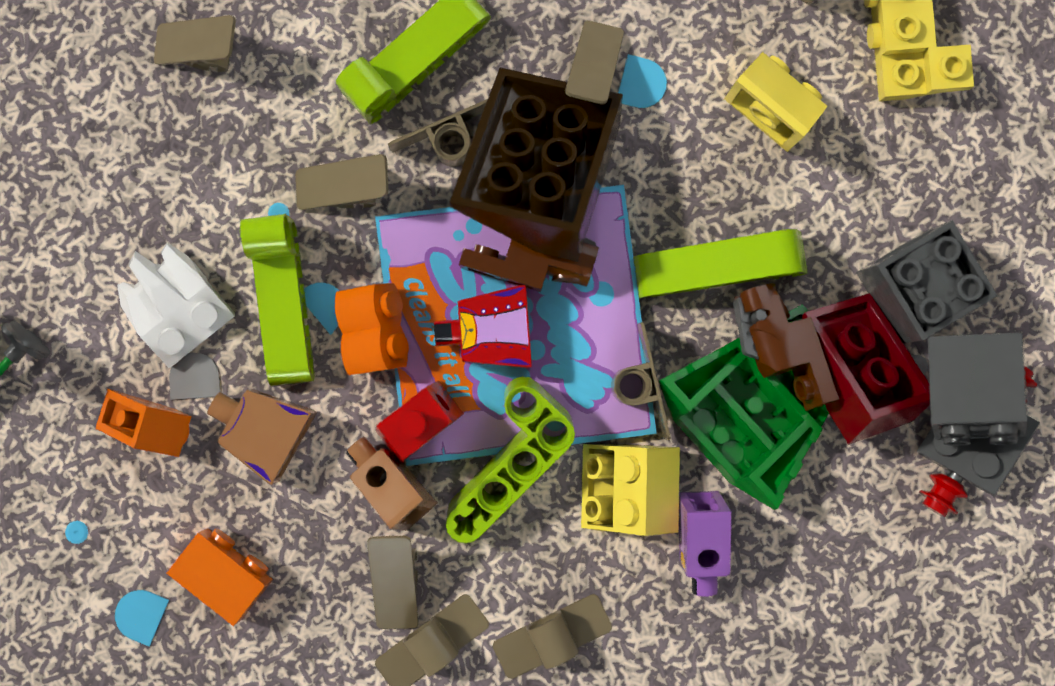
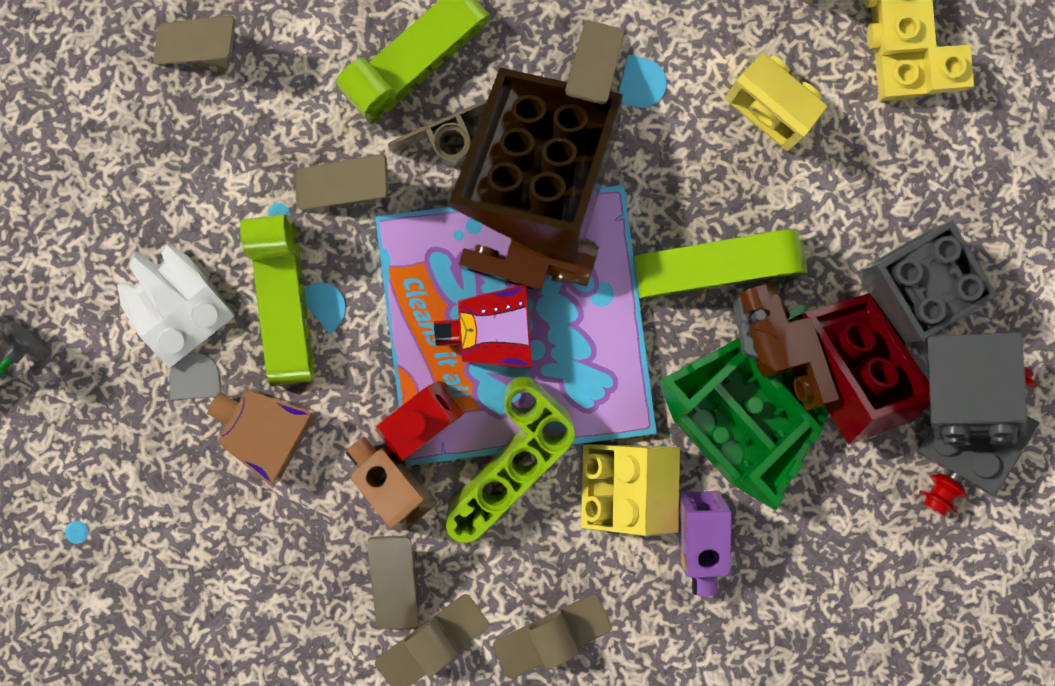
(140, 615): medium azure piece -> none
(143, 423): orange slope -> none
(220, 575): orange brick -> none
(371, 328): orange brick -> none
(650, 387): dark tan piece -> none

